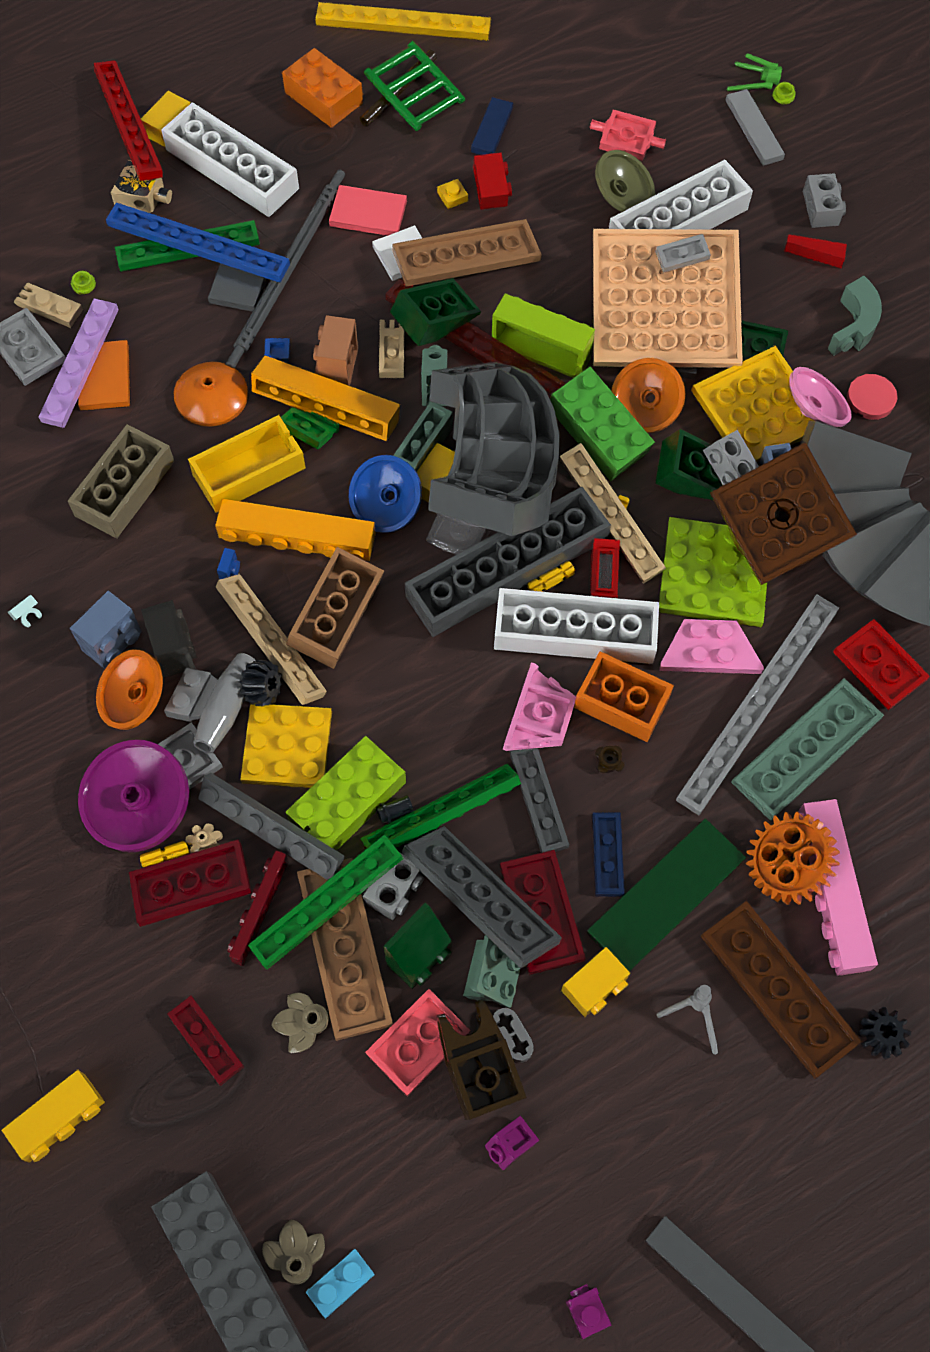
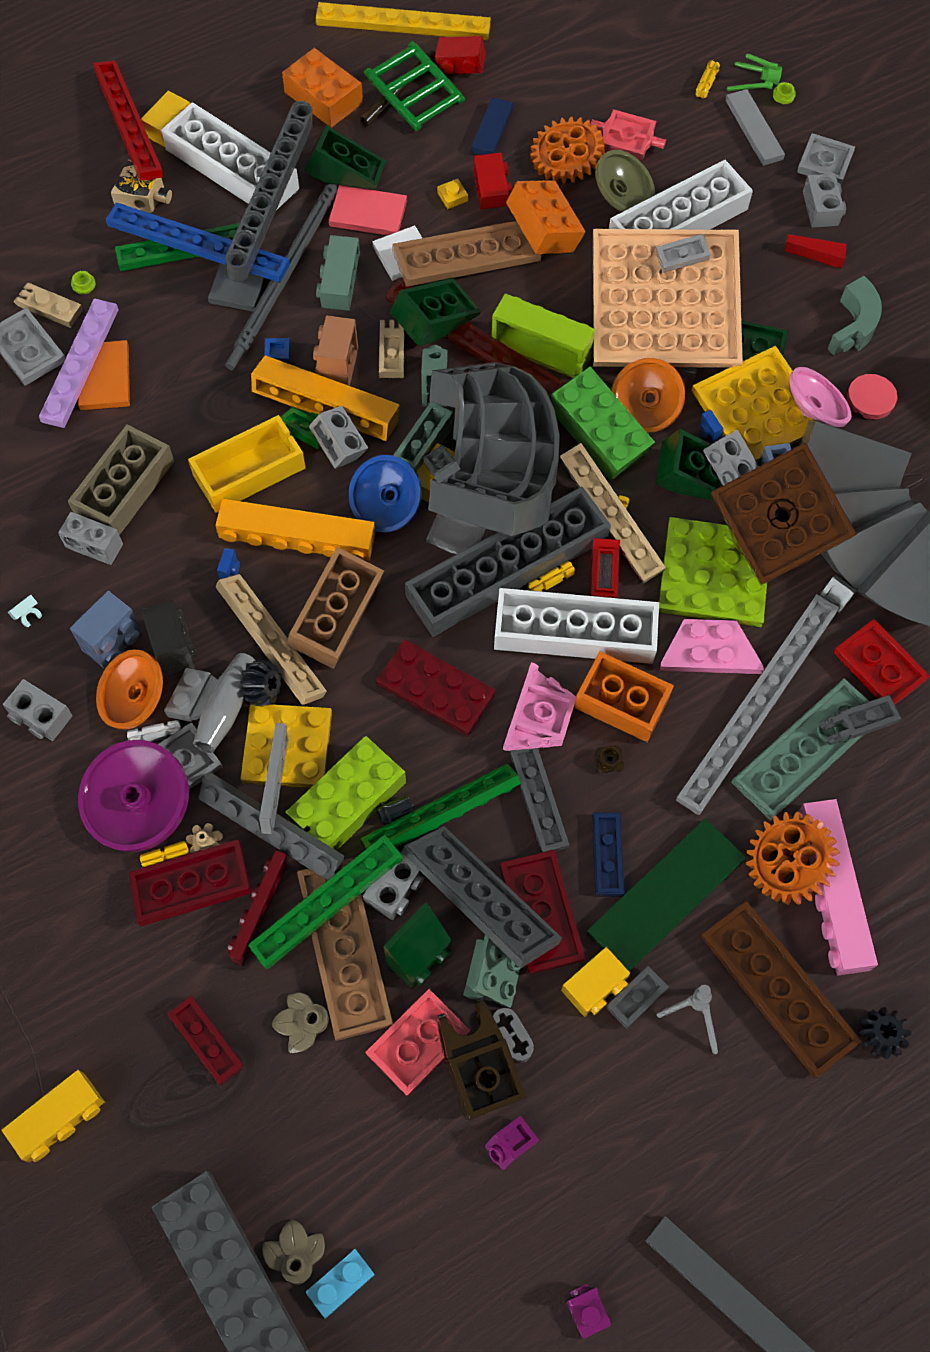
(39, 708): none -> light grey brick
(90, 538): none -> light grey brick
(154, 732): none -> white axle
(210, 403): orange dish -> none
(269, 191): none -> dark grey beam
(274, 779): none -> light grey tile
(338, 272): none -> sand green brick
(338, 437): none -> light grey brick
(343, 161): none -> dark green slope
(435, 687): none -> dark red plate
(441, 464): none -> dark grey tile
(460, 54): none -> red brick
(545, 217): none -> orange brick
(567, 149): none -> orange gear
(637, 997): none -> dark grey plate
(707, 79): none -> yellow axle
(710, 427): none -> blue plate
(826, 157): none -> light grey plate
(838, 592): none -> light grey plate
(862, 719): none -> dark grey hinge

